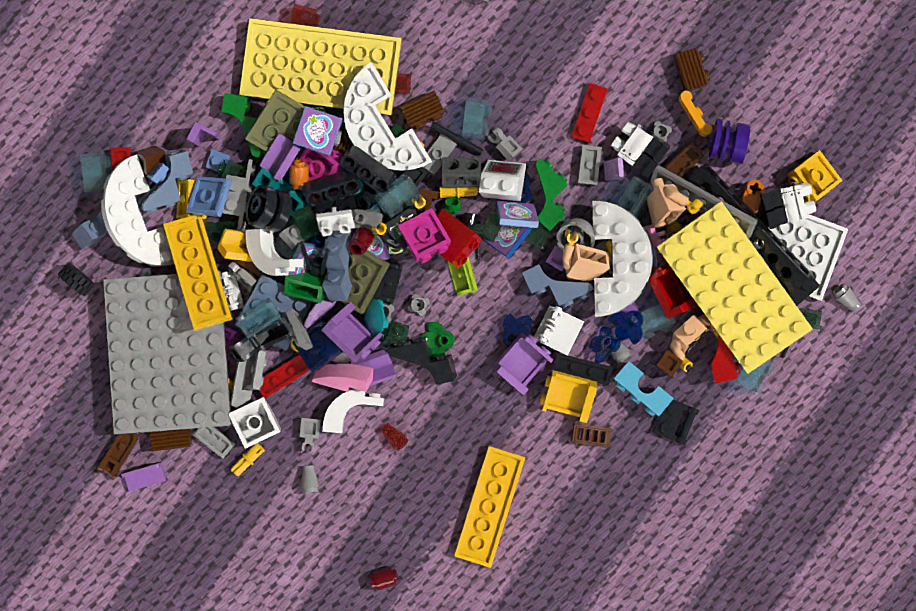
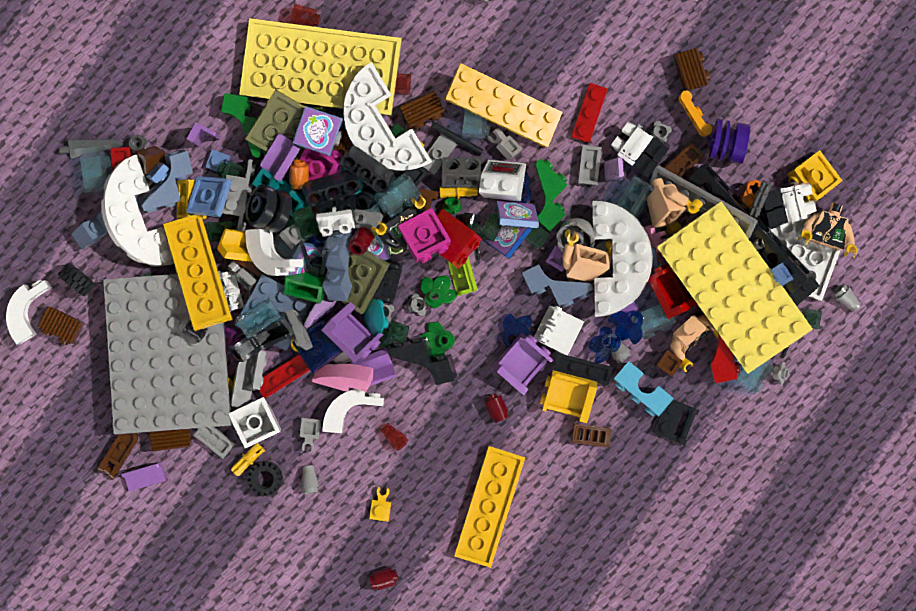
(17, 310): none -> white arch
(61, 325): none -> reddish brown brick
(85, 146): none -> dark grey bar
(137, 139): none -> flat silver plate
(198, 335): none -> black bush
(276, 478): none -> black tyre
(380, 508): none -> yellow plate
(438, 288): none -> green plate
(496, 407): none -> dark red brick
(503, 105): none -> yellow plate
(760, 198): none -> dark grey axle
(780, 372): none -> light grey plate
(781, 274): none -> medium blue plate
(830, 230): none -> torso

